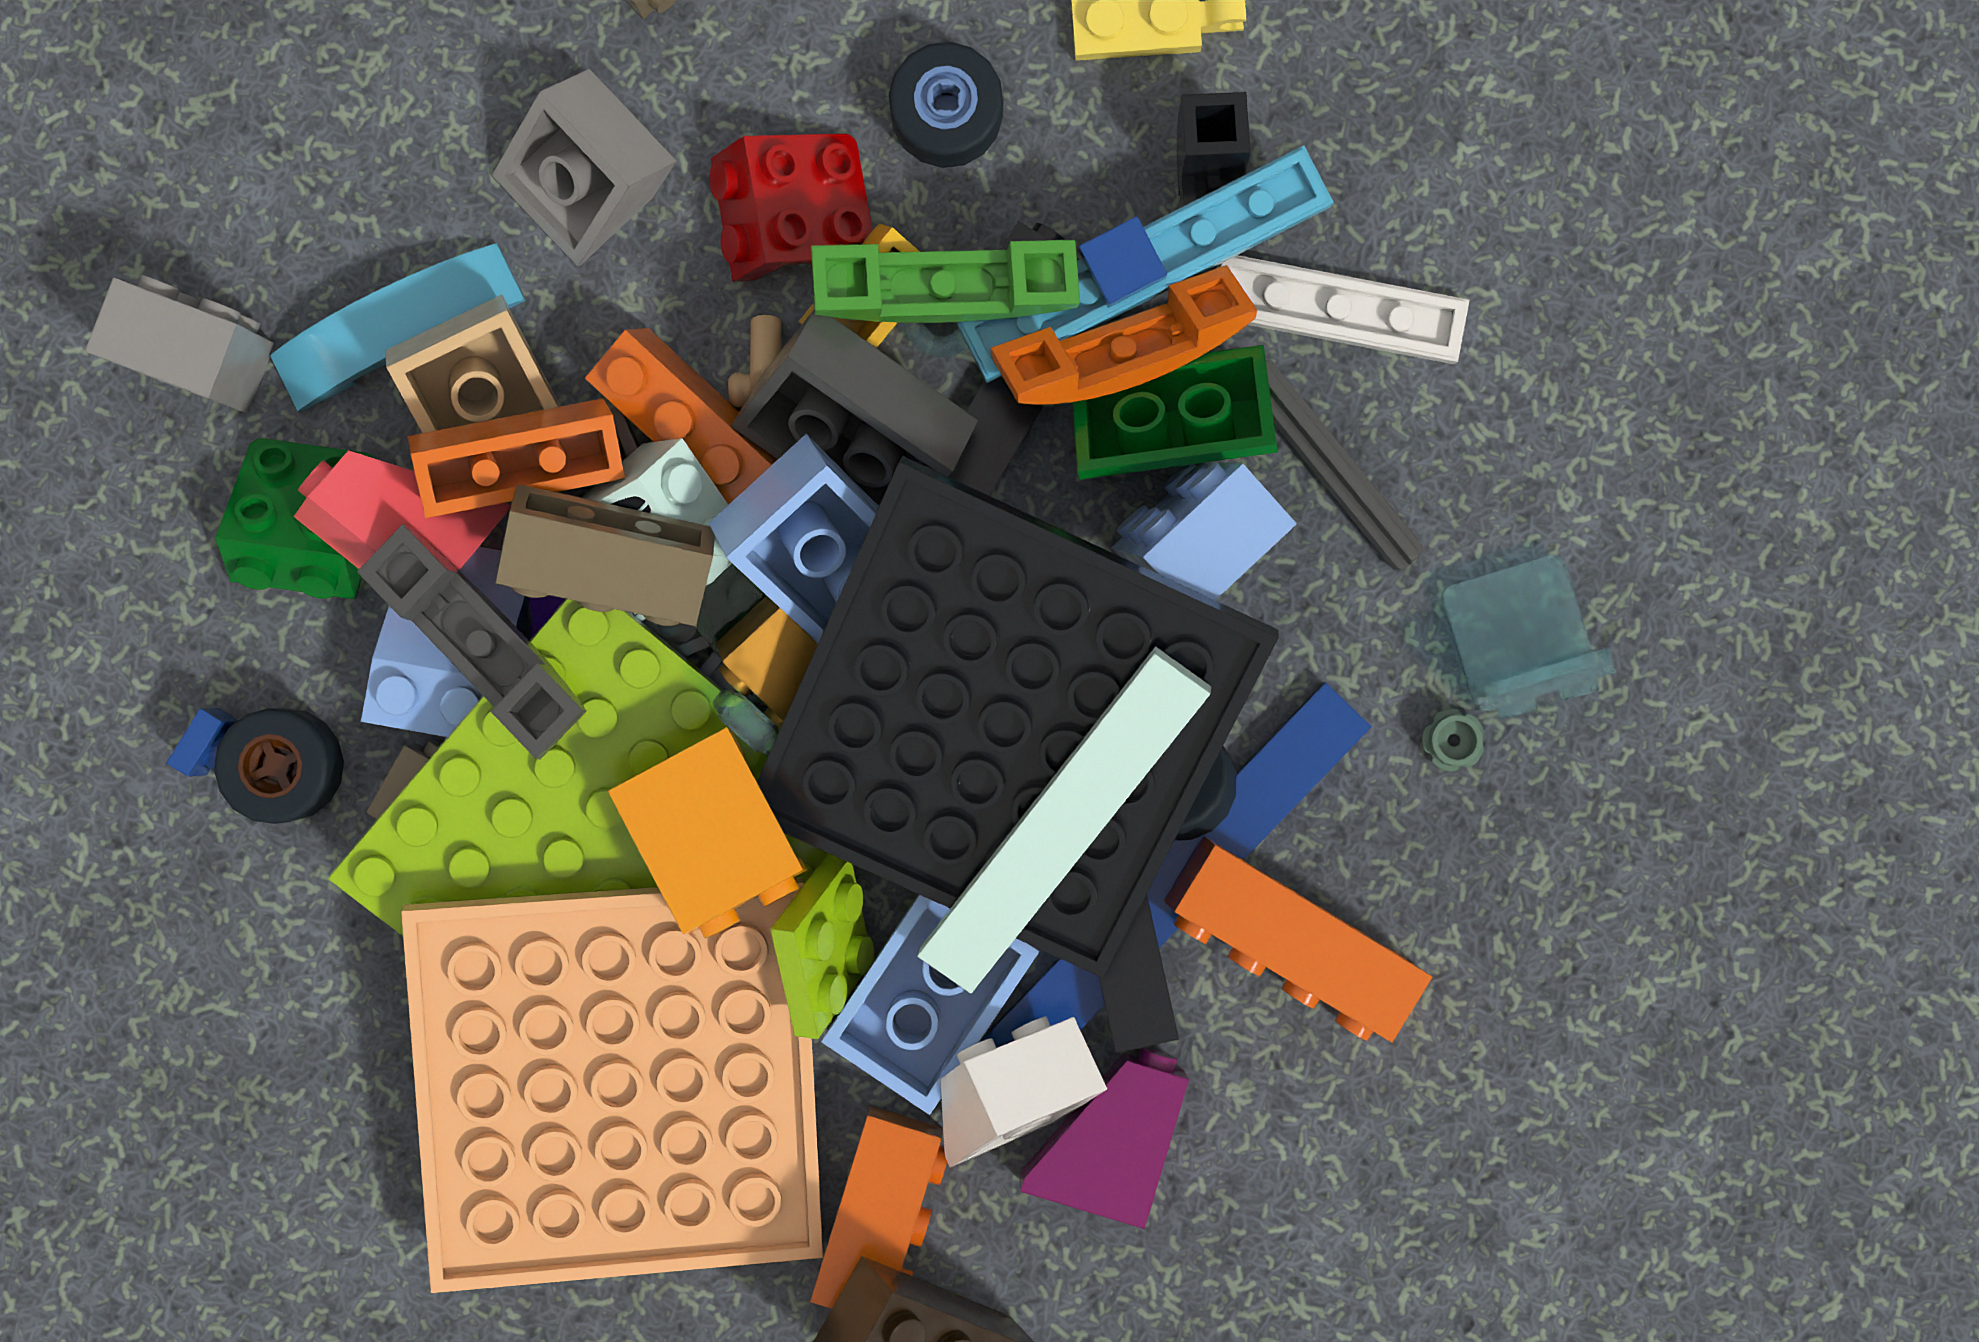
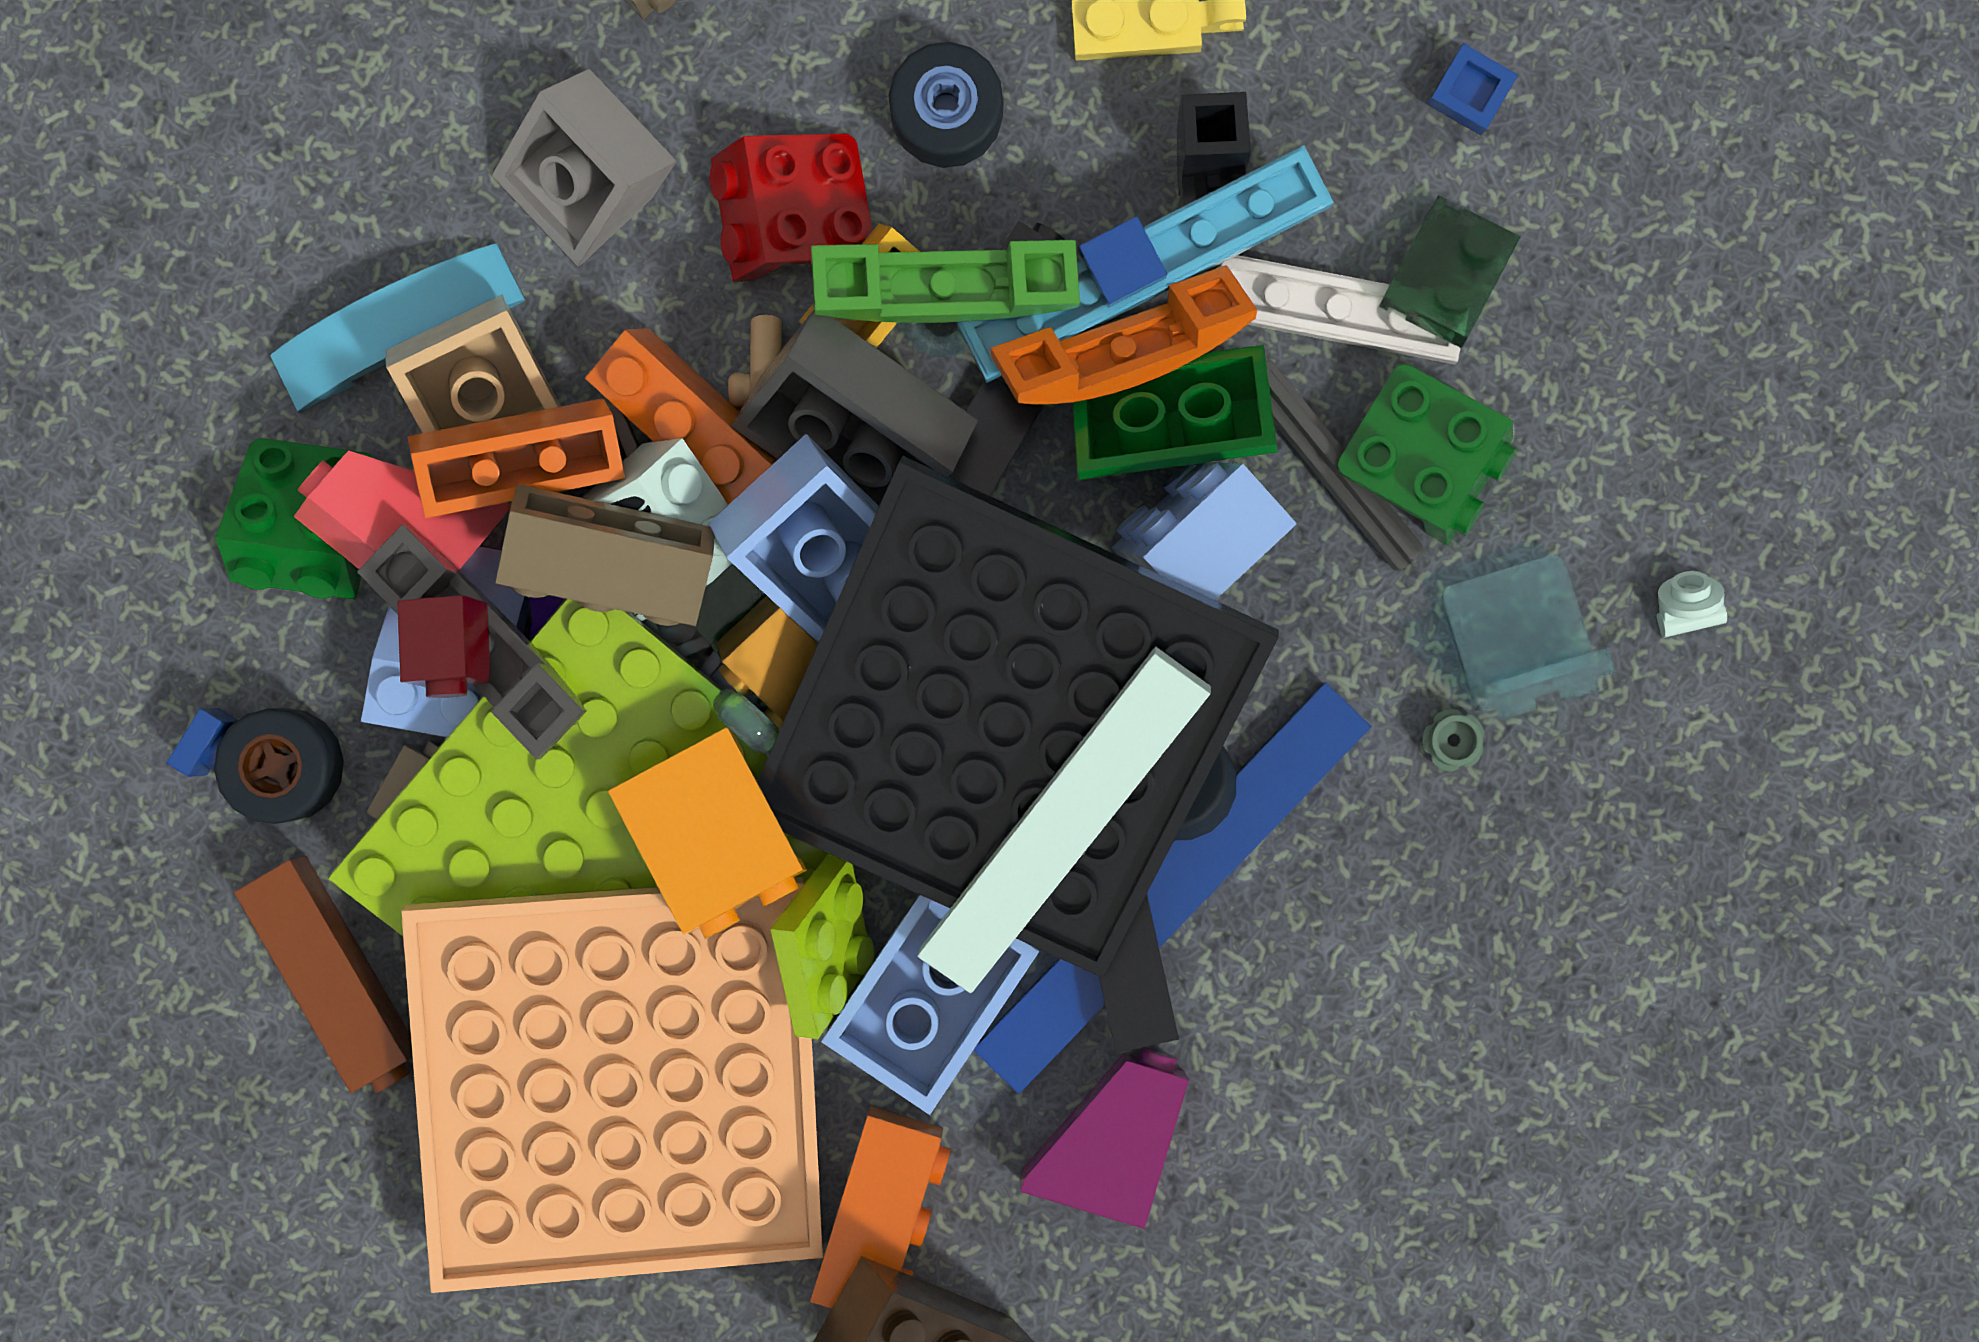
(181, 341): light grey brick -> none
(328, 975): none -> dark orange brick
(444, 644): none -> dark red brick
(1016, 1087): white slope -> none
(1296, 940): orange brick -> none
(1429, 451): none -> green bracket
(1450, 272): none -> clear green plate
(1472, 89): none -> blue plate
(1690, 603): none -> light aqua plate

